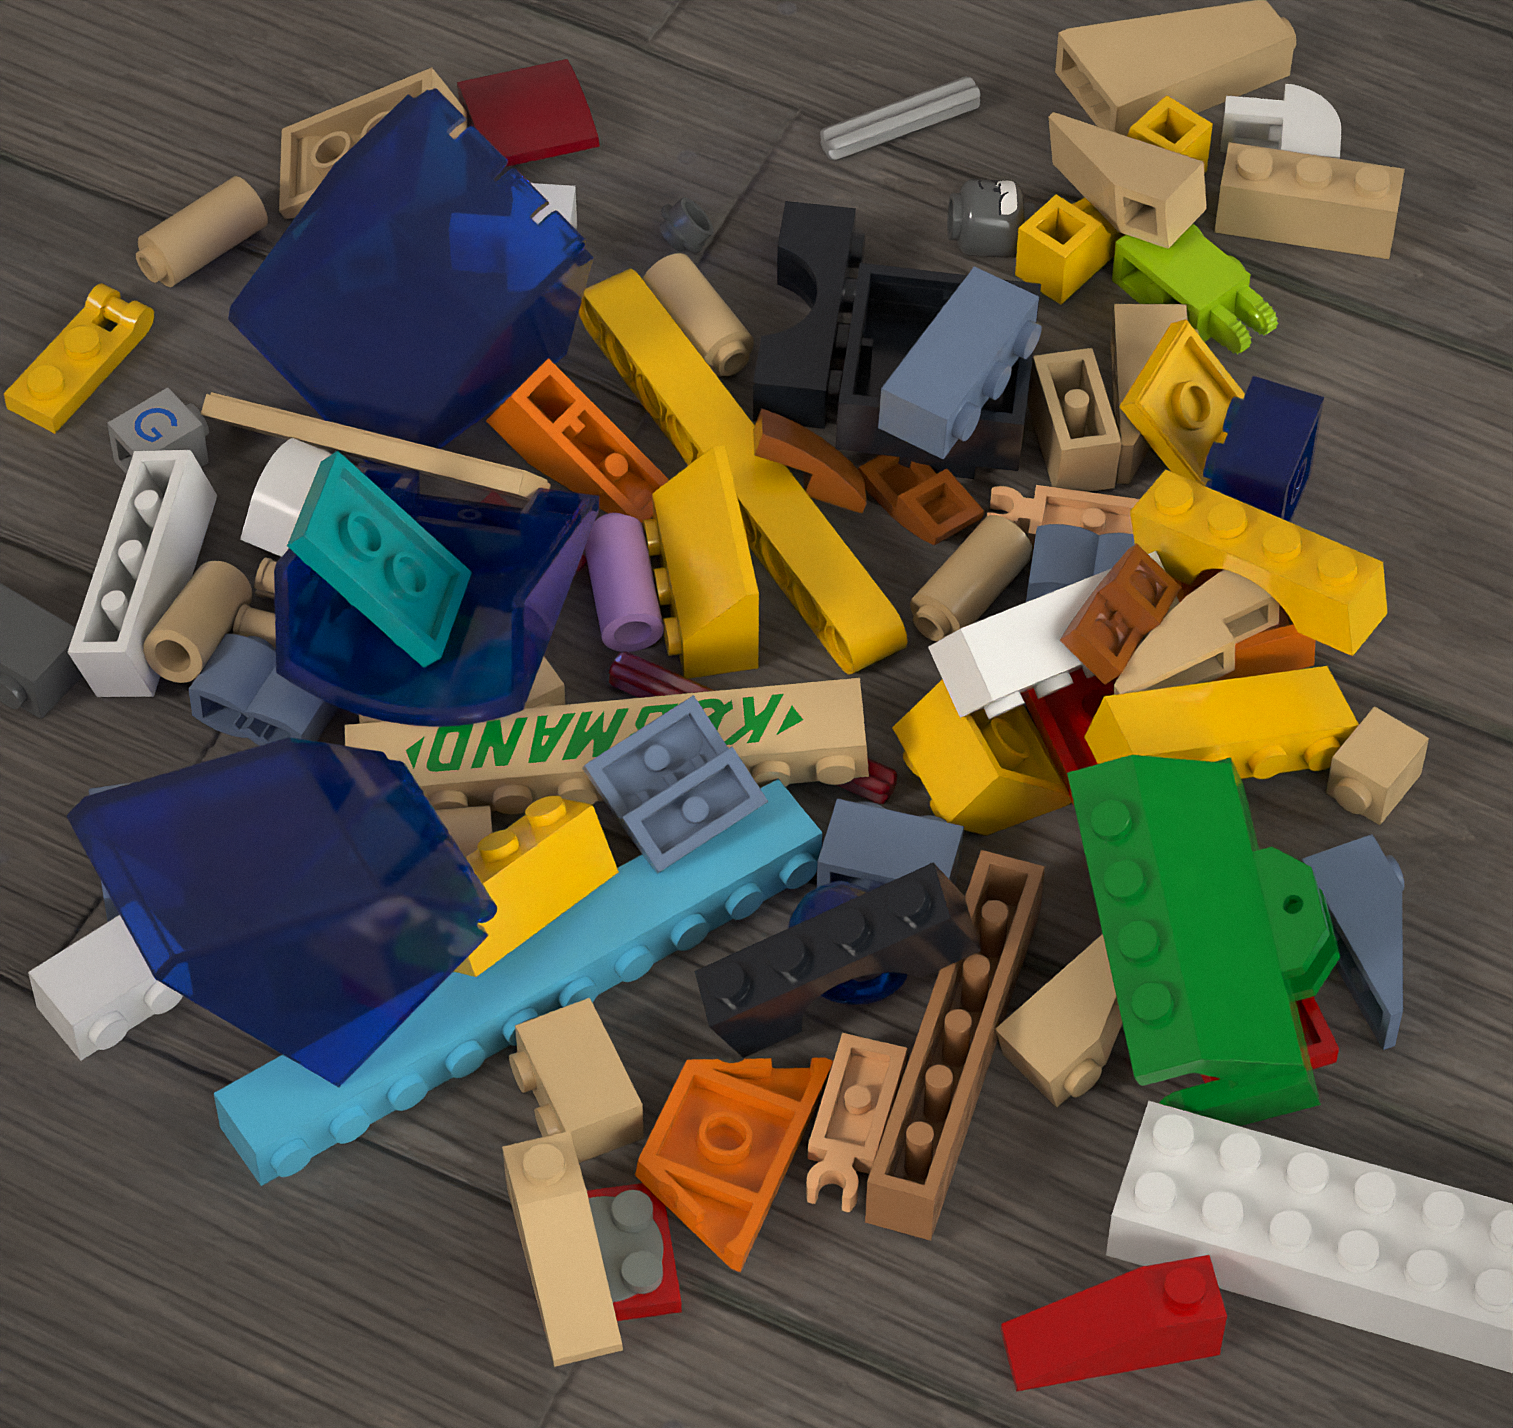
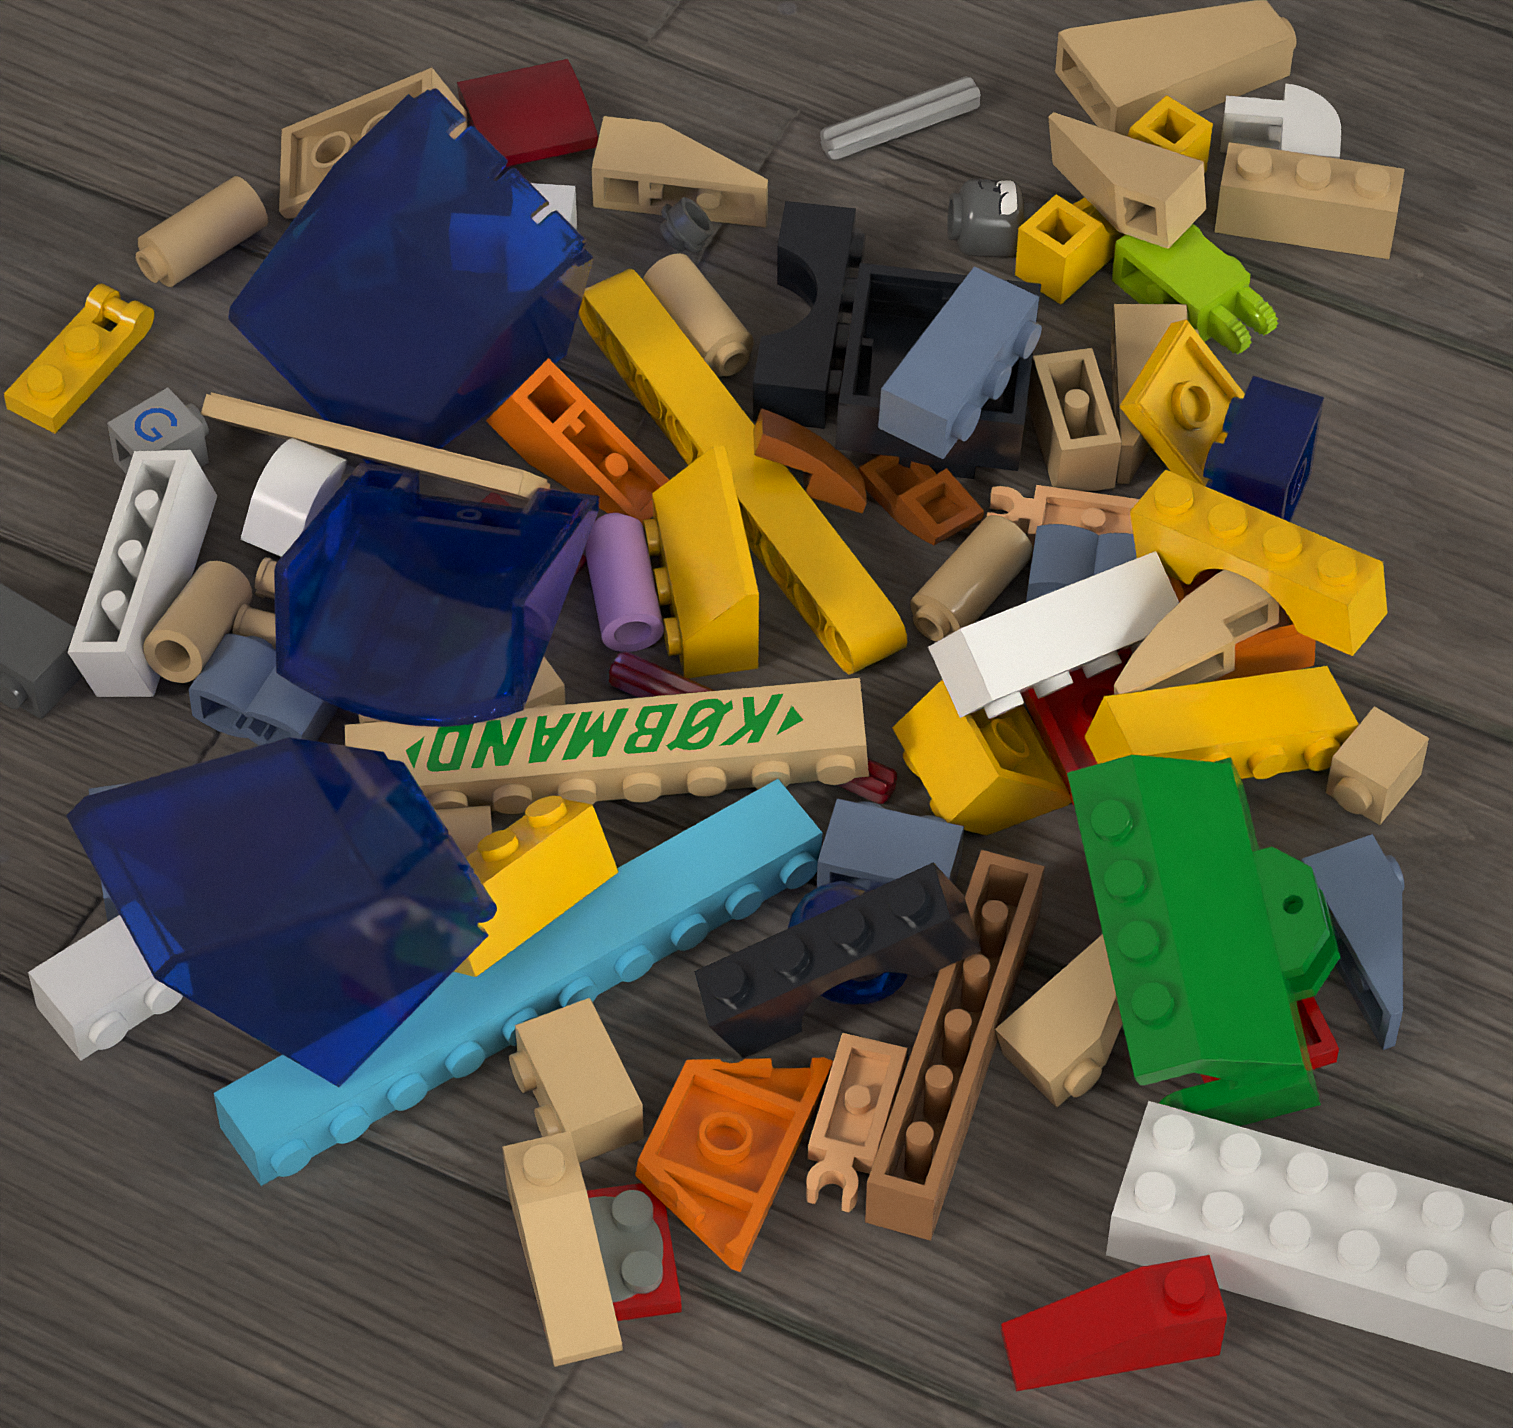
(379, 559): teal plate -> none
(652, 165): none -> tan slope
(674, 784): sand blue slope -> none
(1119, 614): dark orange slope -> none

